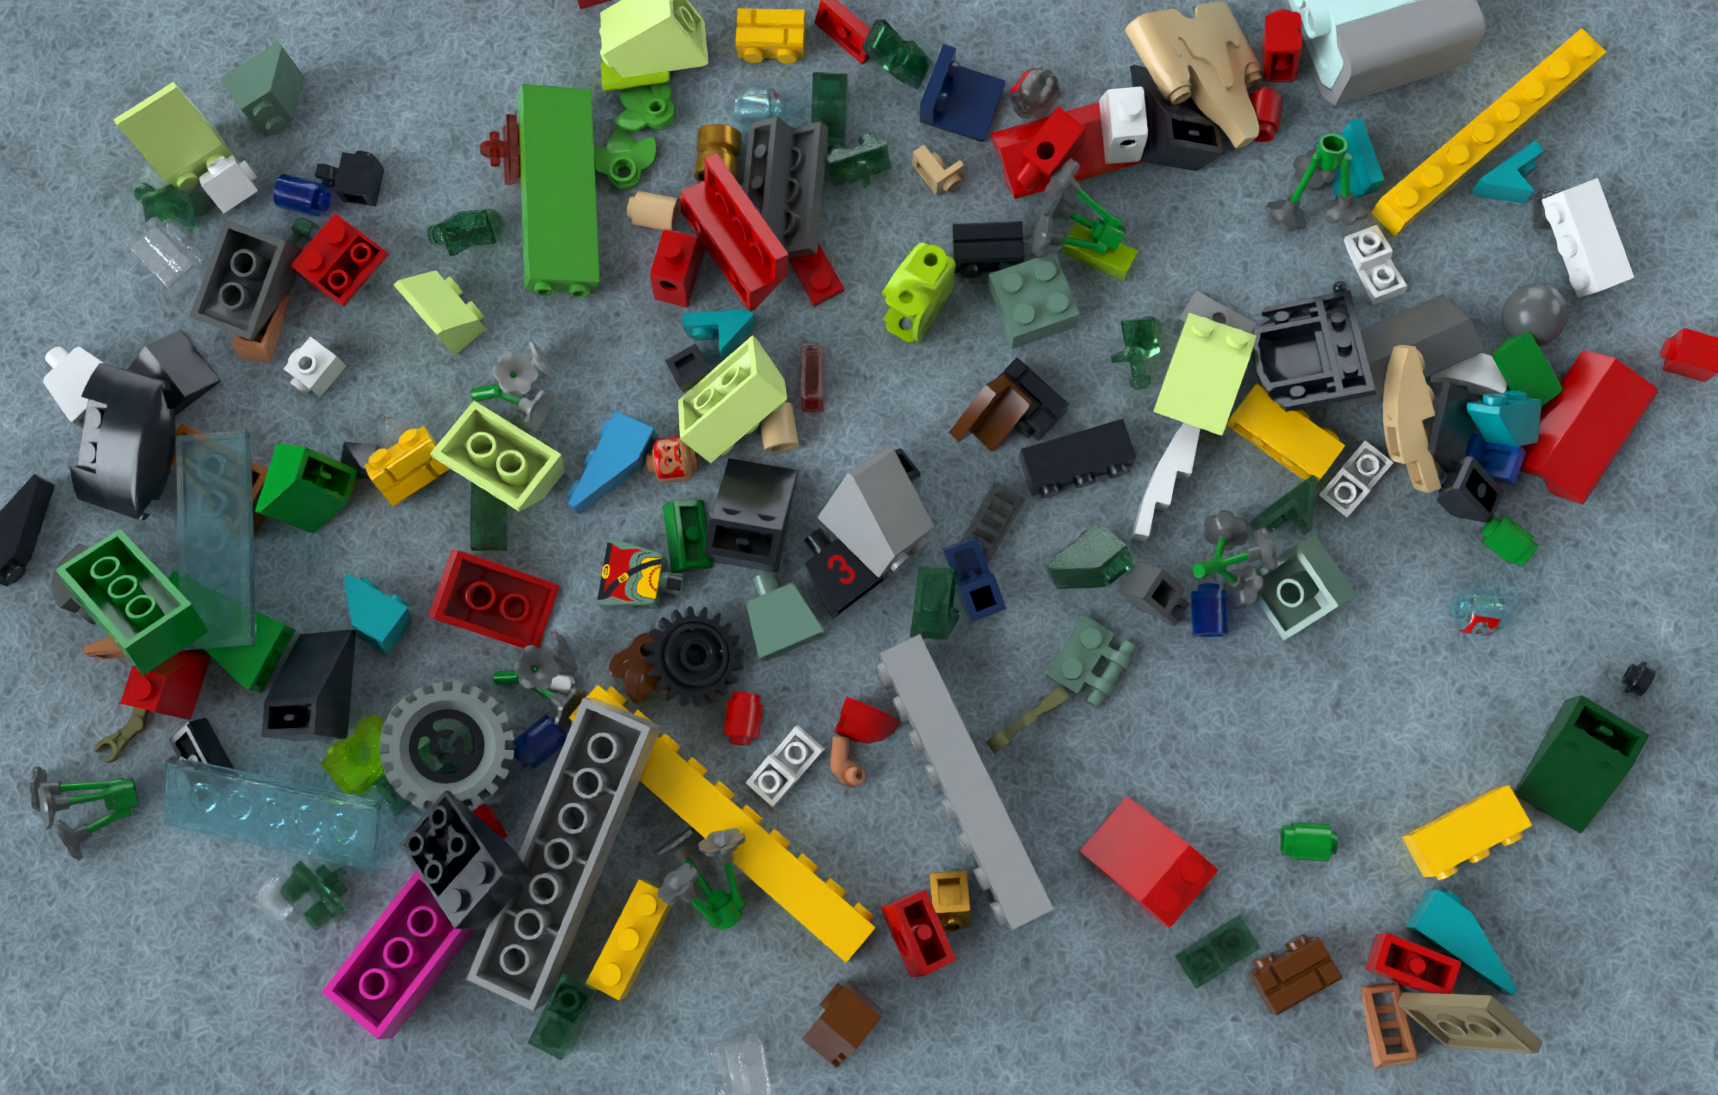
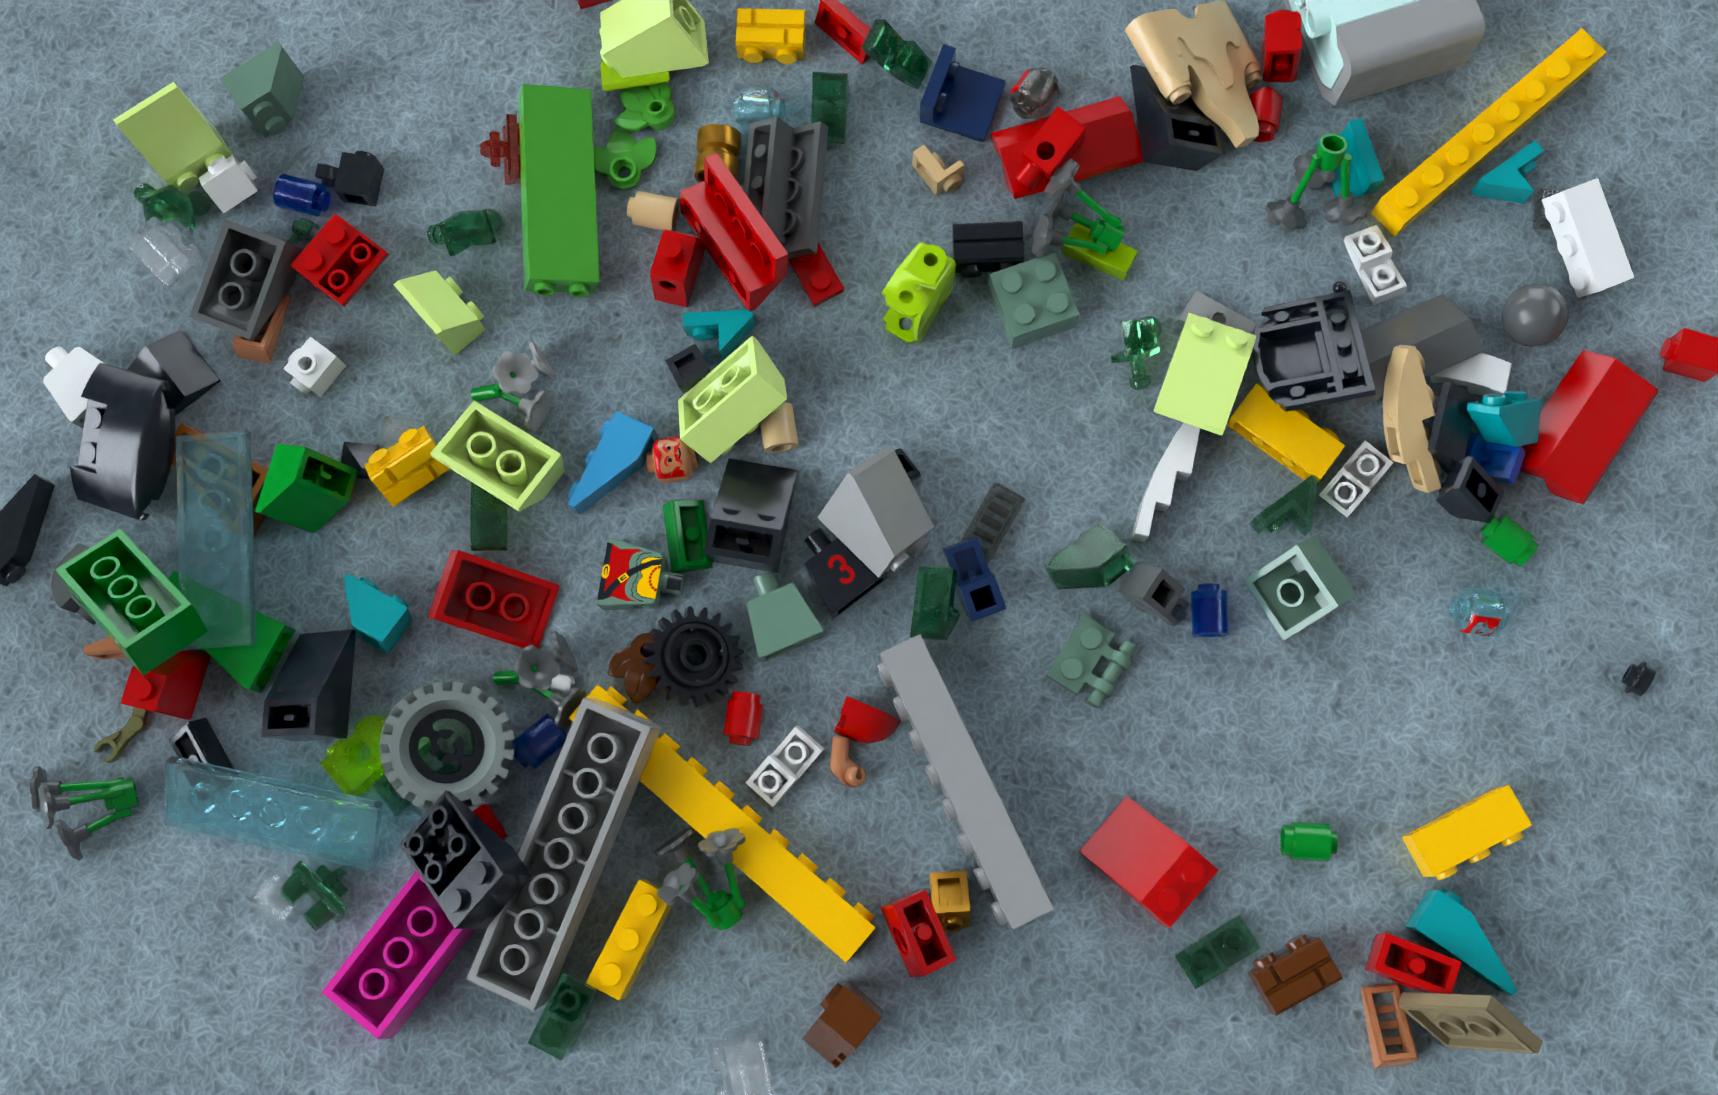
(812, 379): clear red piece -> none
(858, 162): clear green hips -> none
(992, 413): reddish brown panel -> none
(1046, 403): black brick -> none
(1048, 704): olive piece -> none
(1077, 458): black brick -> none
(1121, 120): white torso -> none
(1244, 584): dark grey plant -> none
(1526, 368): green slope -> none
(1580, 762): dark green slope -> none

